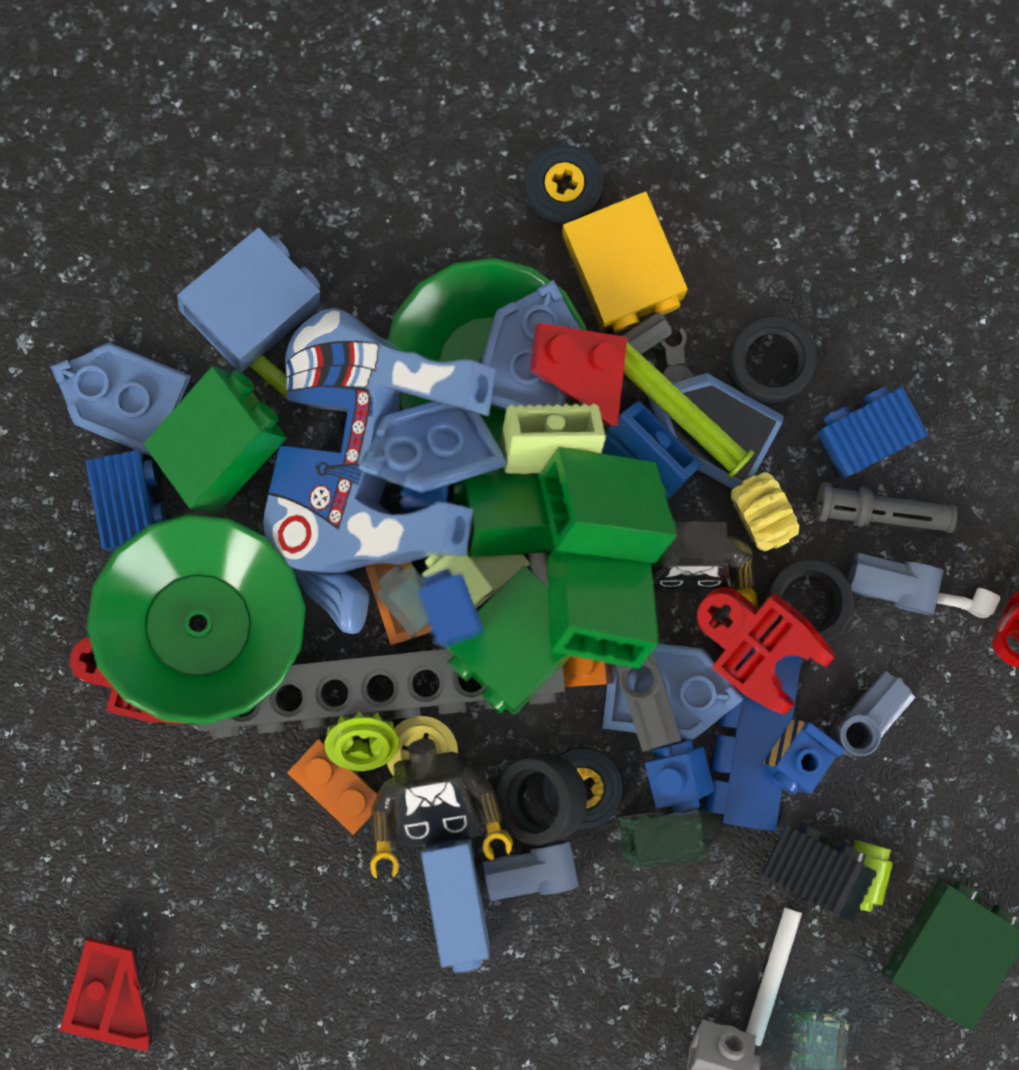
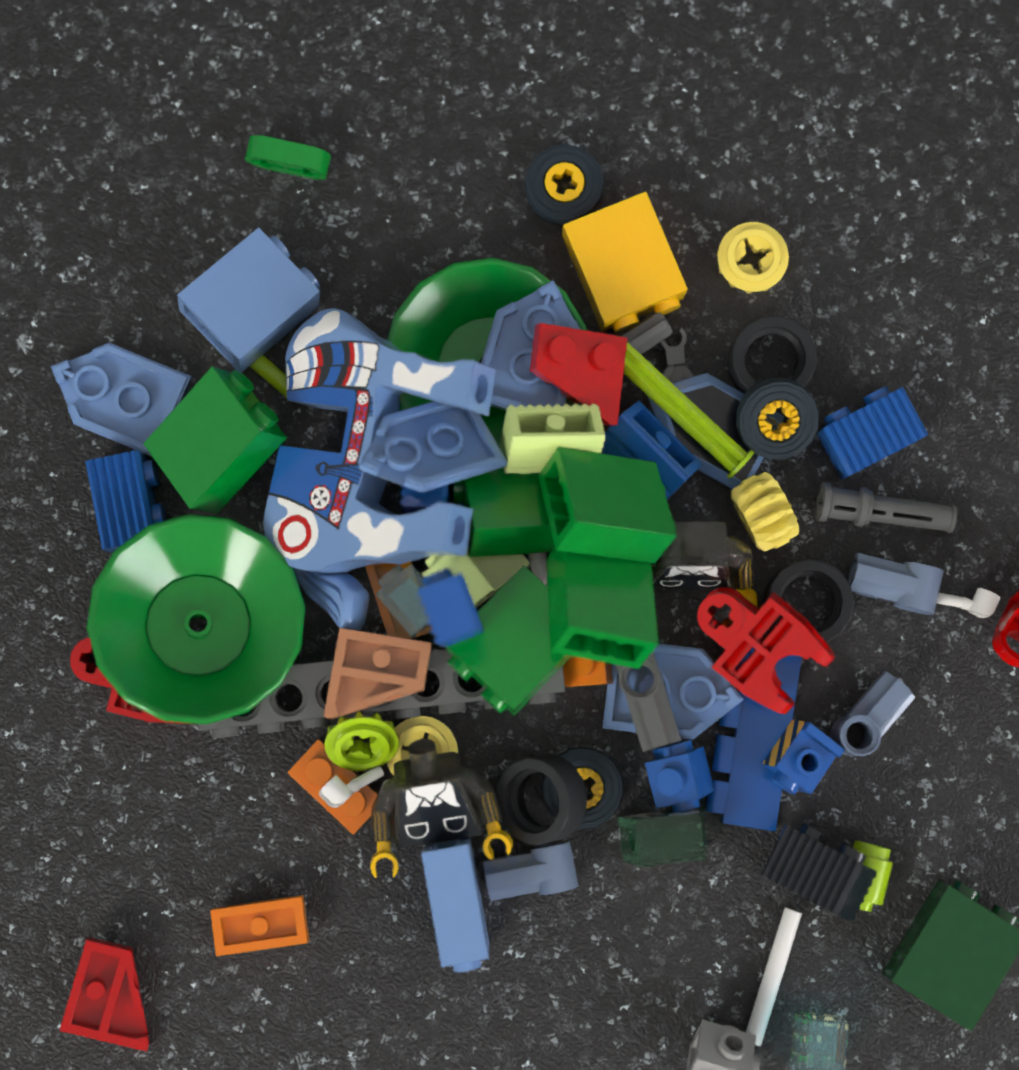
(259, 925): none -> orange plate
(288, 157): none -> green beam
(337, 792): none -> white hand
(374, 671): none -> nougat wing
(760, 239): none -> light yellow gear
(789, 437): none -> black bush

